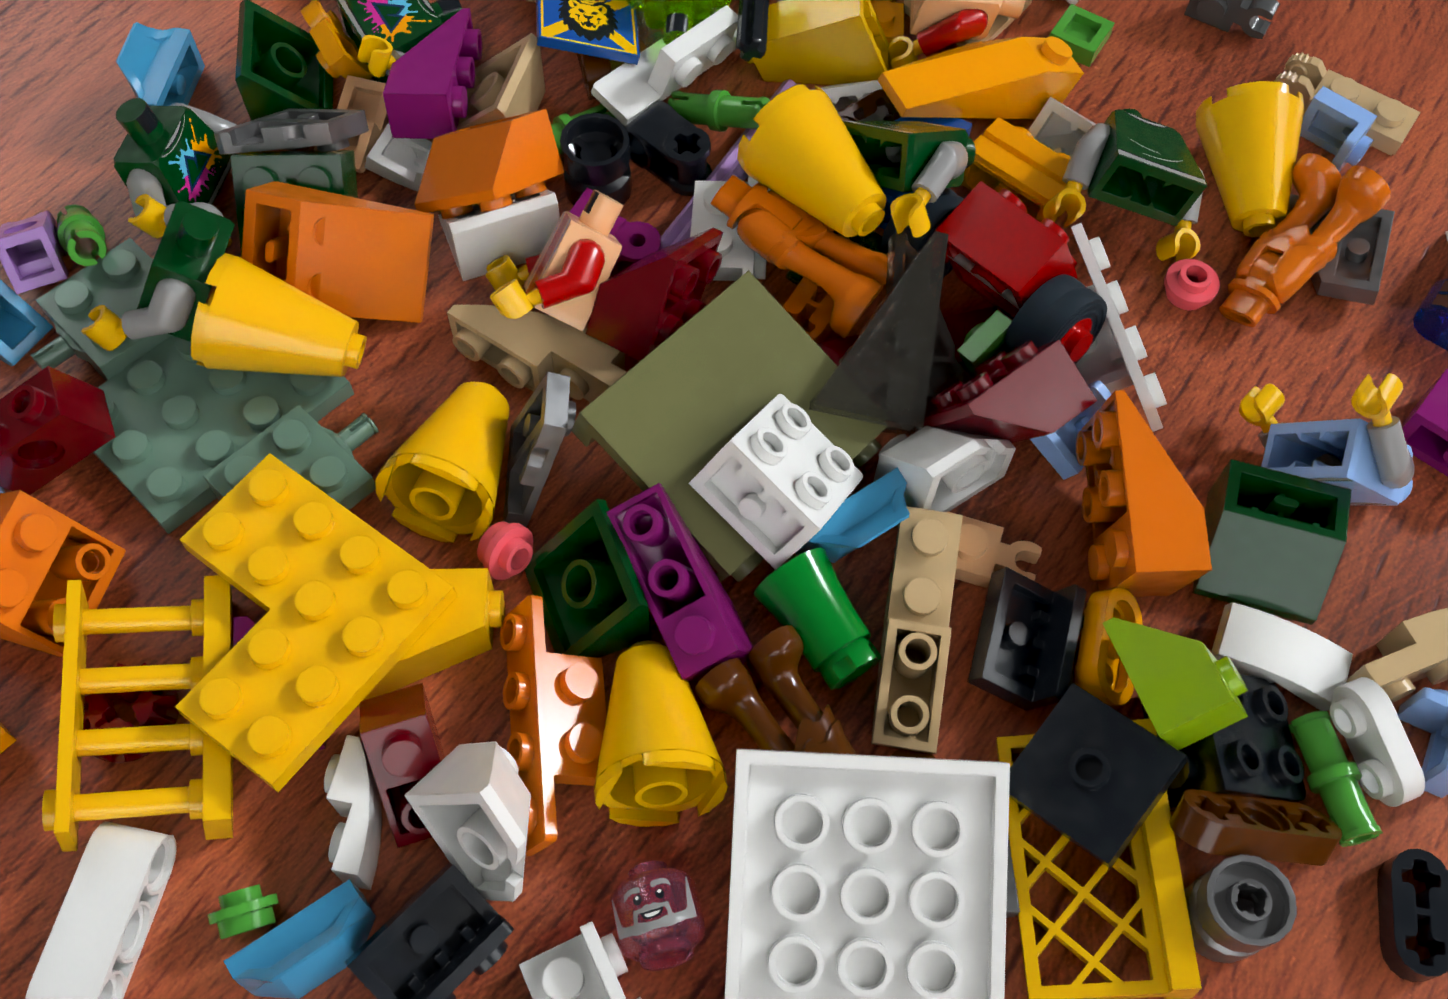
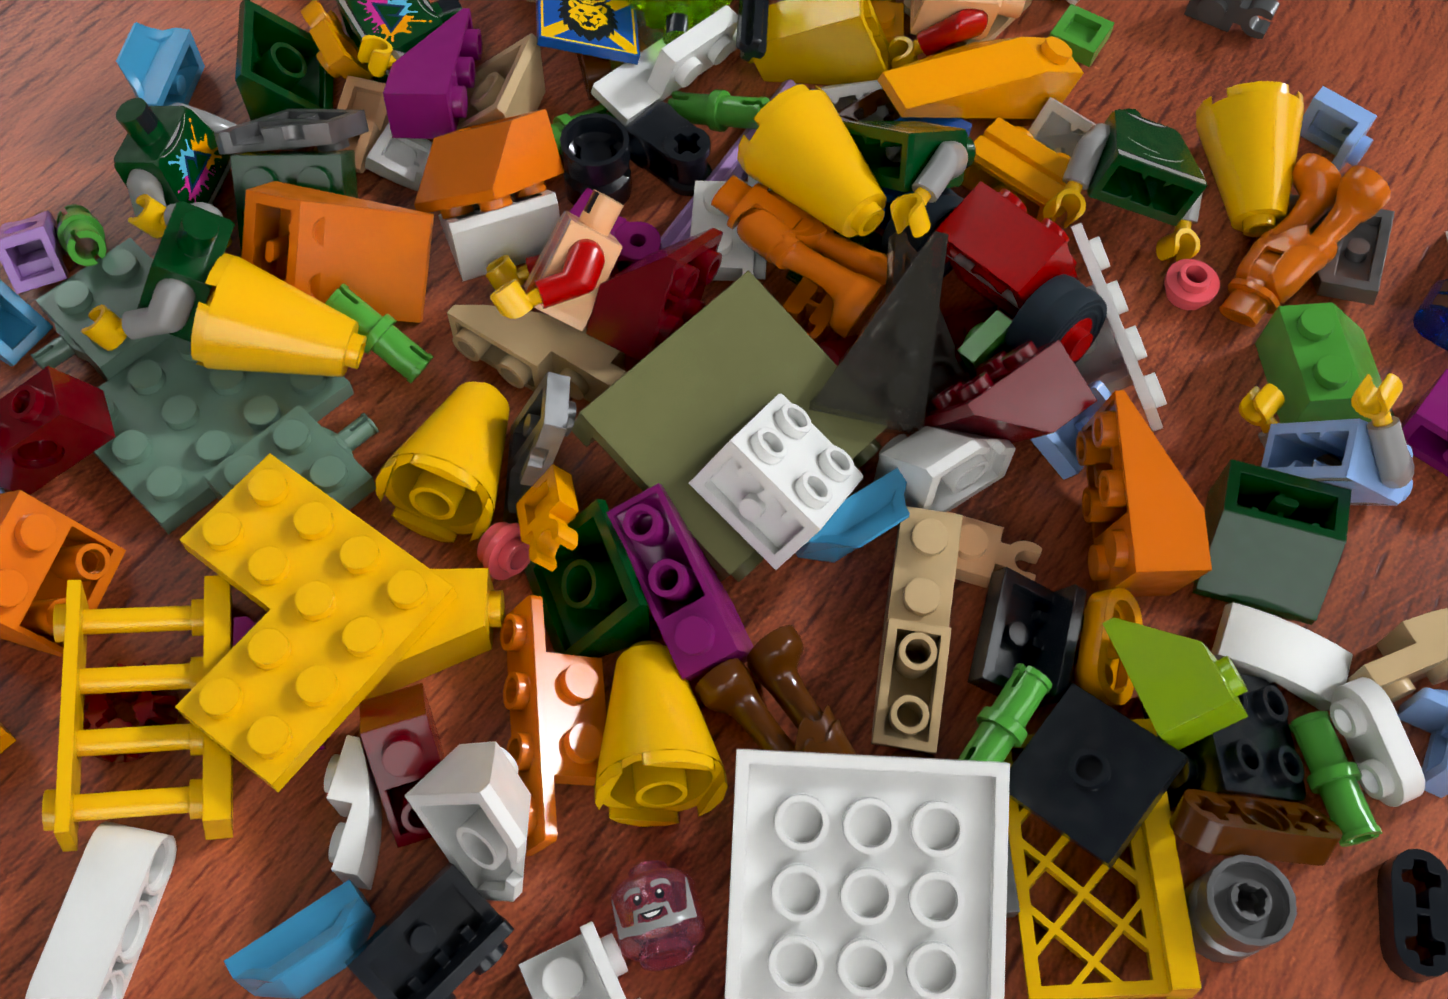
(243, 911): bright green plate -> none
(381, 334): none -> bright green pin
(545, 516): none -> light orange plate
(815, 604): green plant -> none
(1005, 721): none -> bright green pin
(1315, 361): none -> bright green slope
(1393, 117): tan hinge -> none

